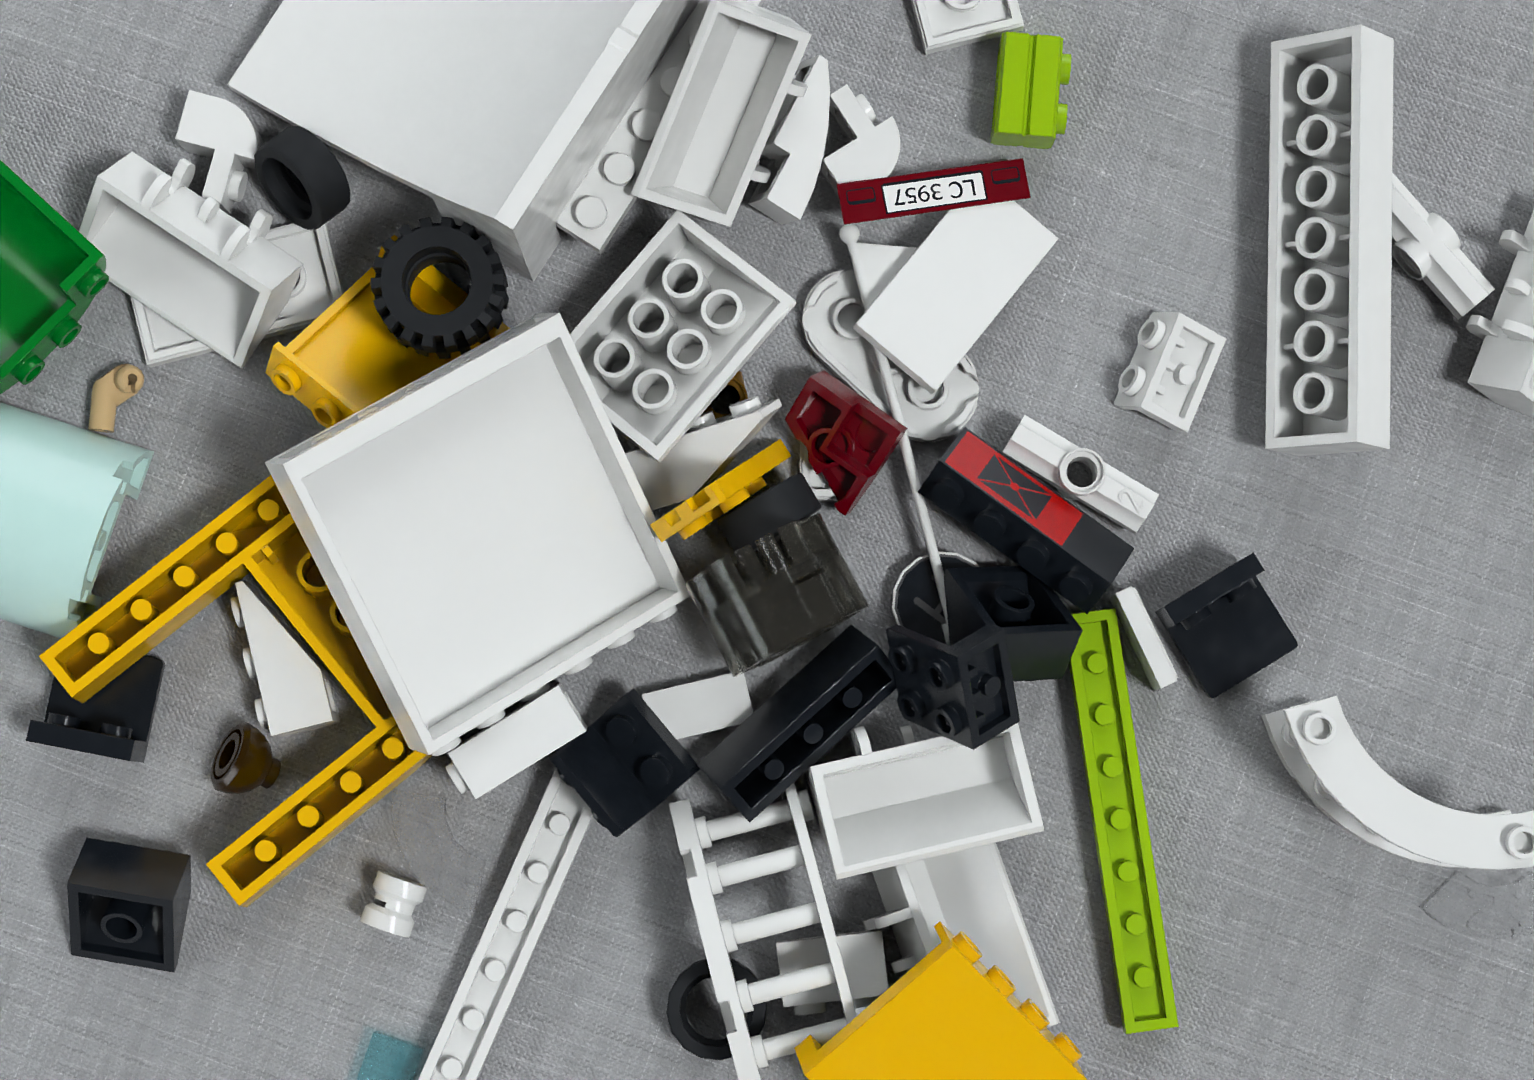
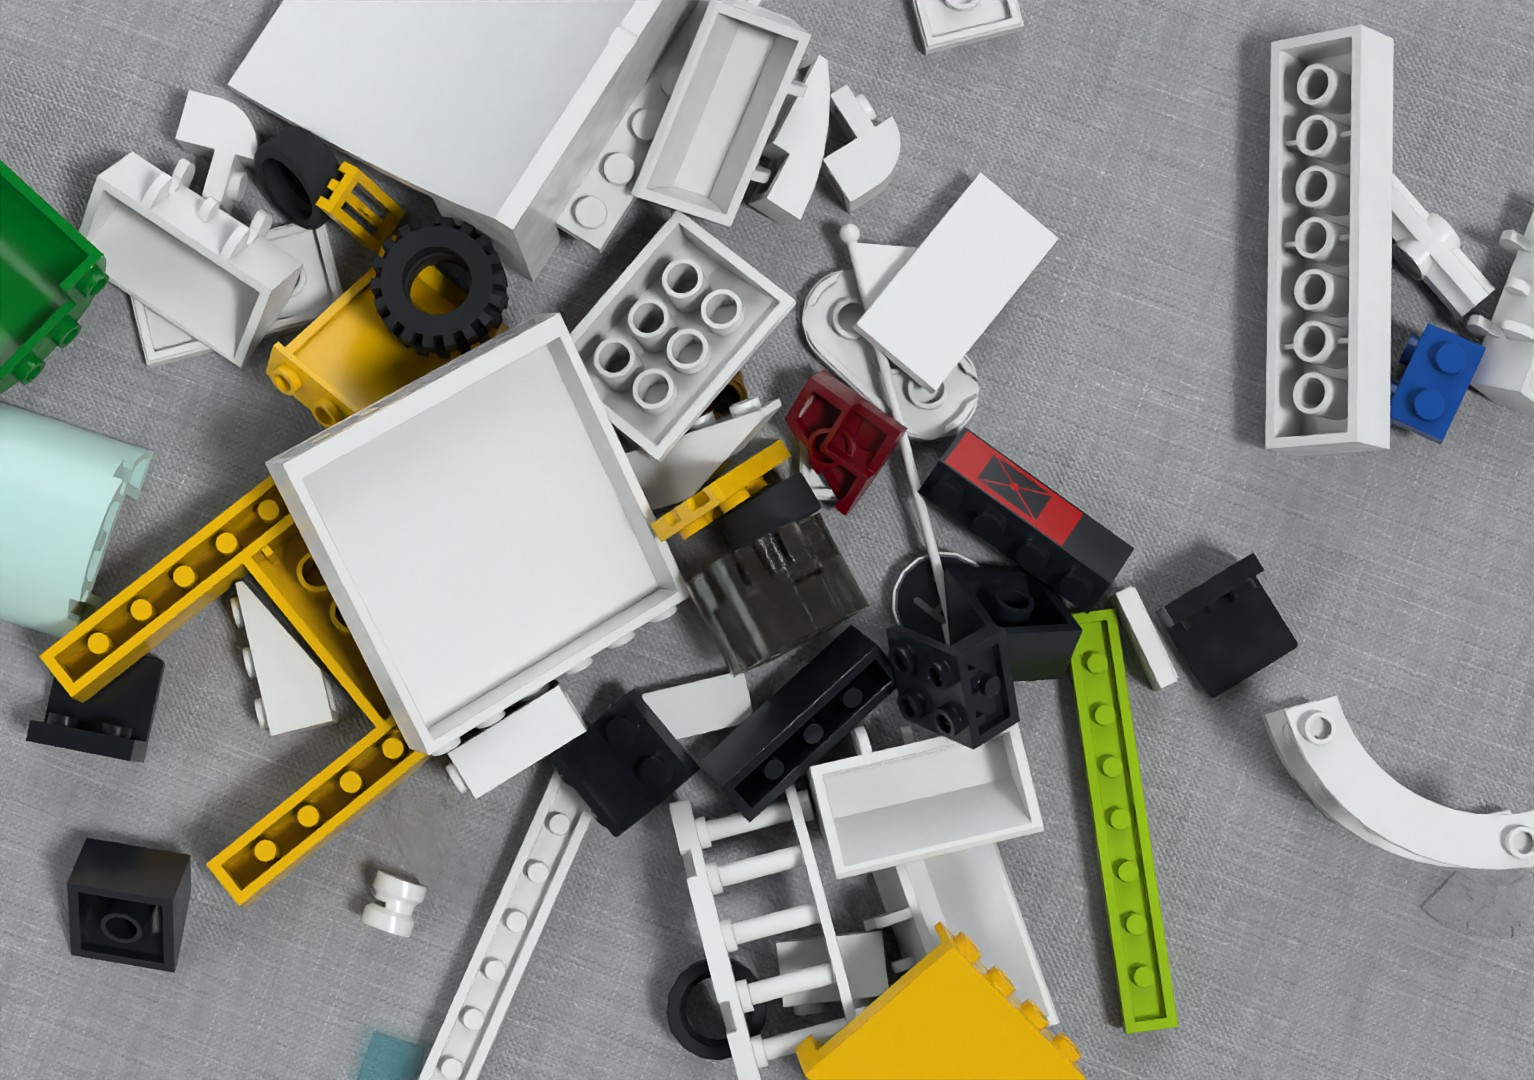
(109, 393): tan arm -> none
(244, 761): dark brown brick -> none
(342, 194): none -> yellow tile
(933, 191): sticker -> none
(1028, 90): lime brick -> none
(1110, 491): white piece -> none
(1170, 369): white bracket -> none
(1433, 382): none -> blue bracket

